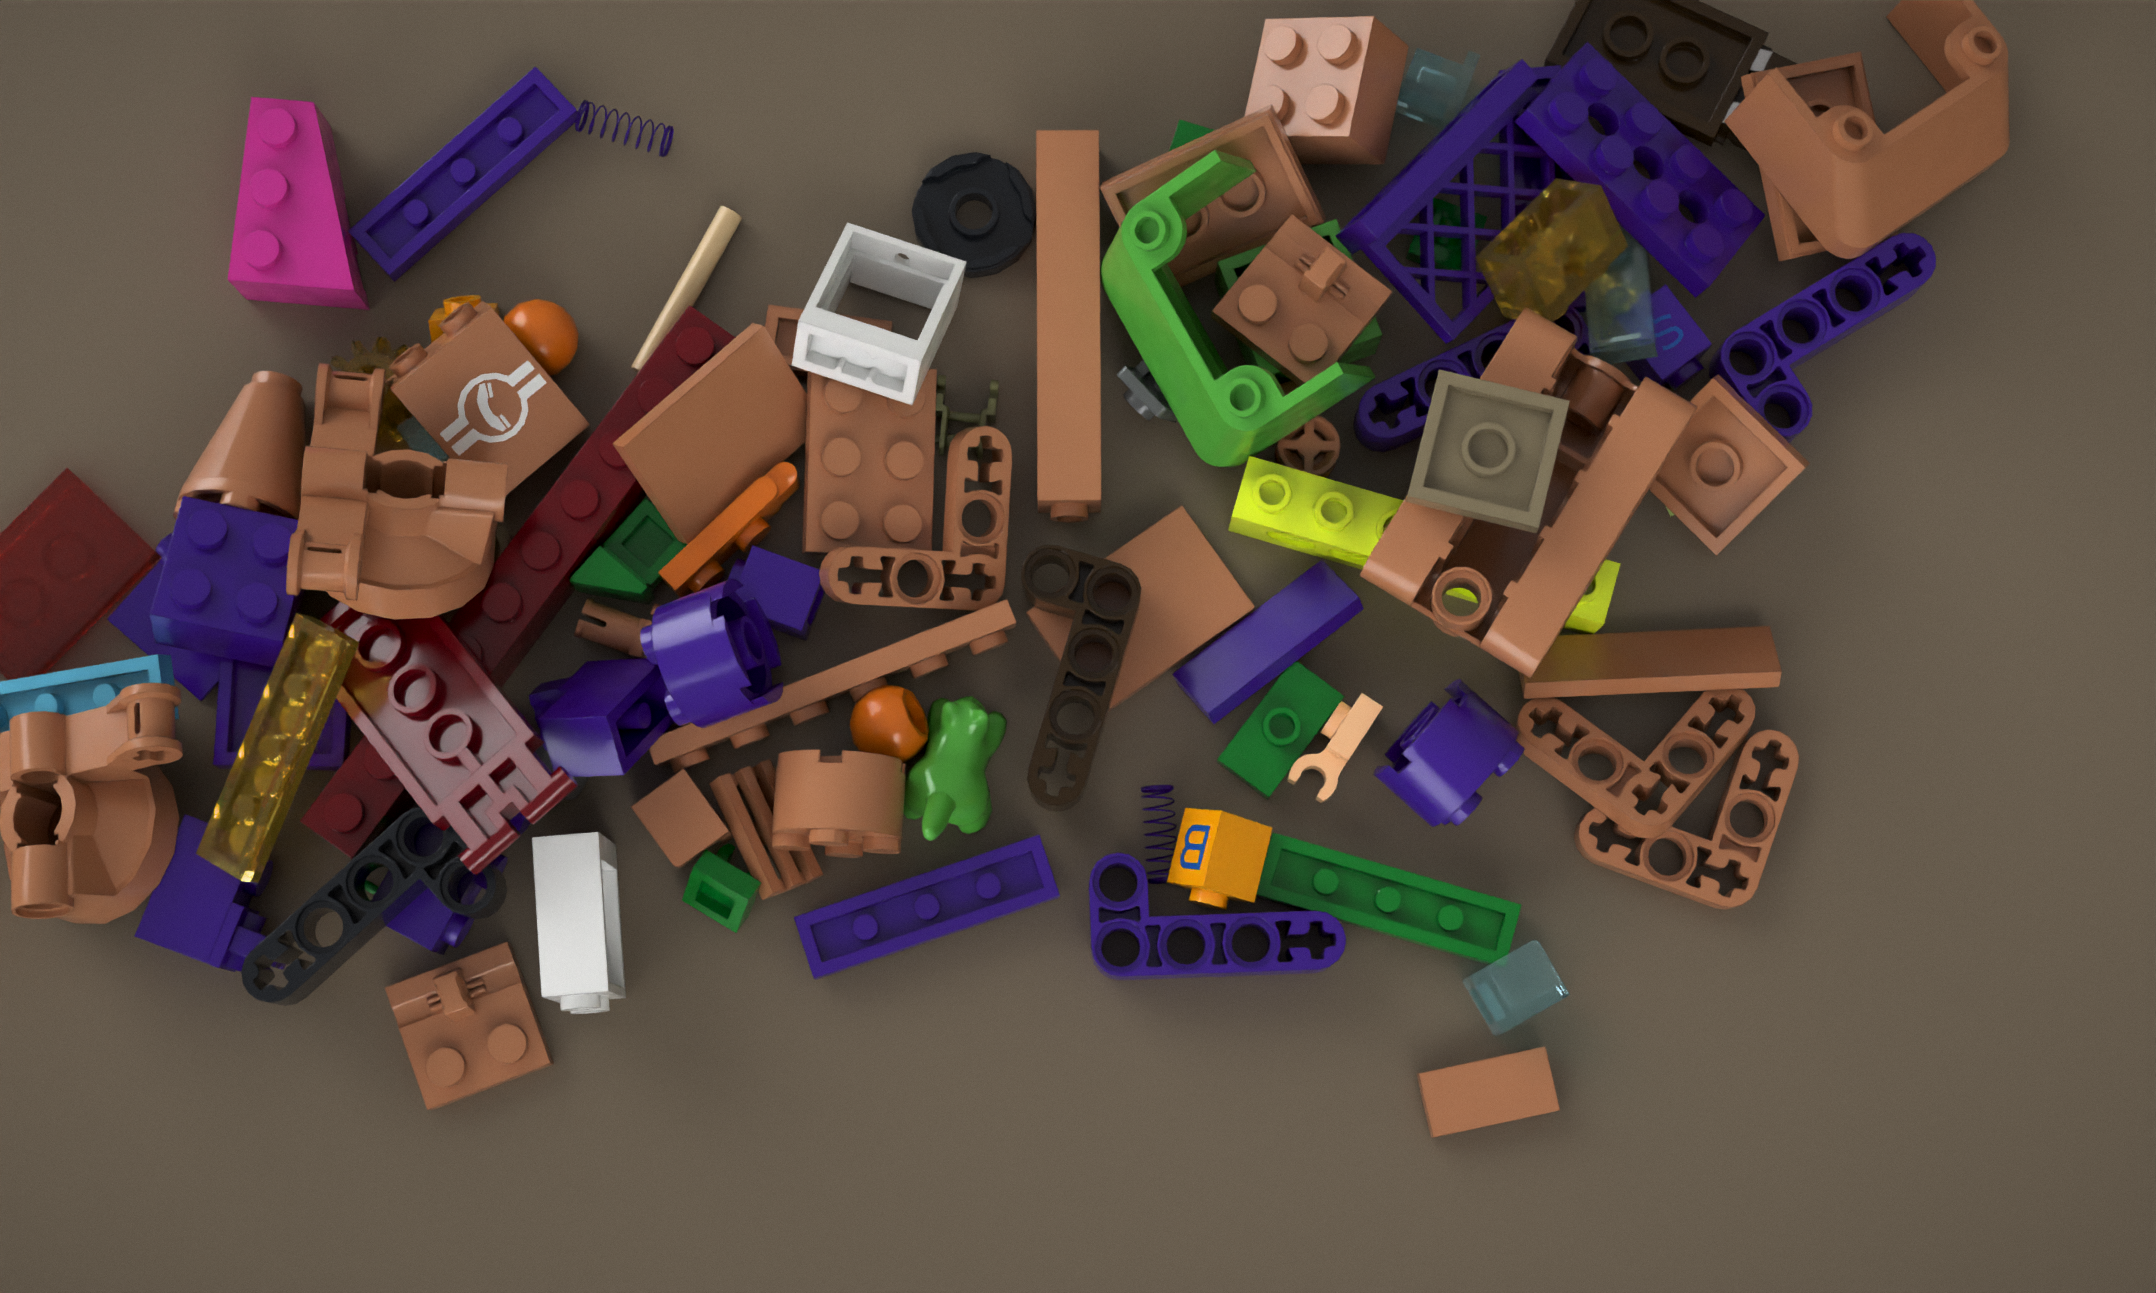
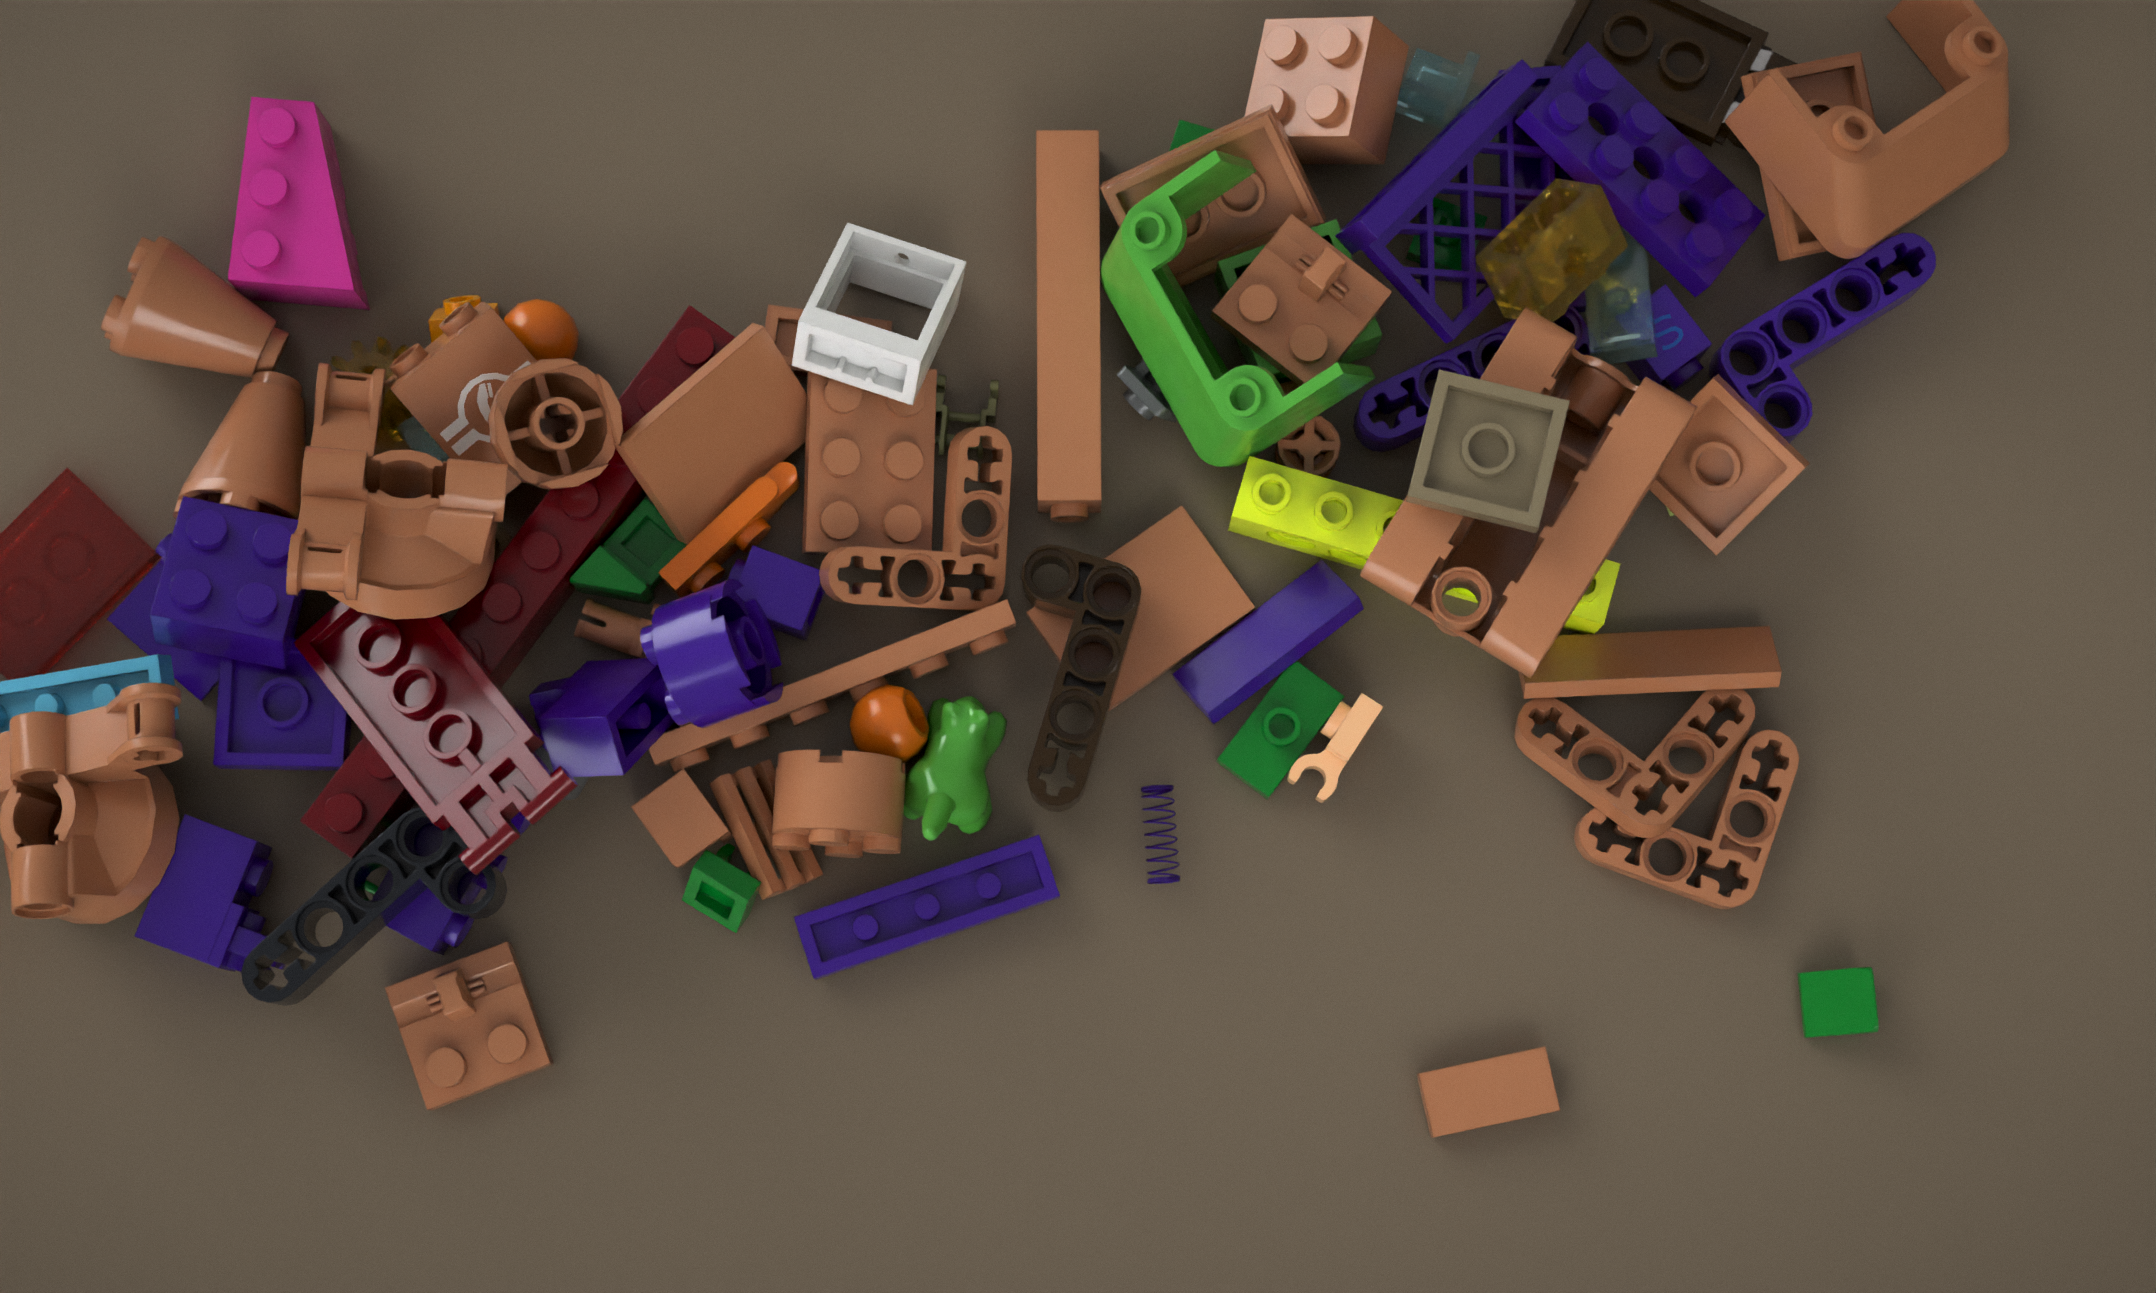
(189, 316): none -> nougat cone
(277, 748): clear yellow plate -> none
(464, 174): dark purple plate -> none
(555, 423): none -> nougat cylinder
(578, 921): white window -> none
(586, 109): dark purple piece -> none
(691, 281): tan bar -> none
(979, 179): black tile -> none
(1213, 929): dark purple beam -> none
(1219, 857): light orange brick -> none
(1388, 900): green plate -> none
(1449, 756): dark purple brick -> none
(1515, 987): clear light blue panel -> none
(1838, 1002): none -> green slope

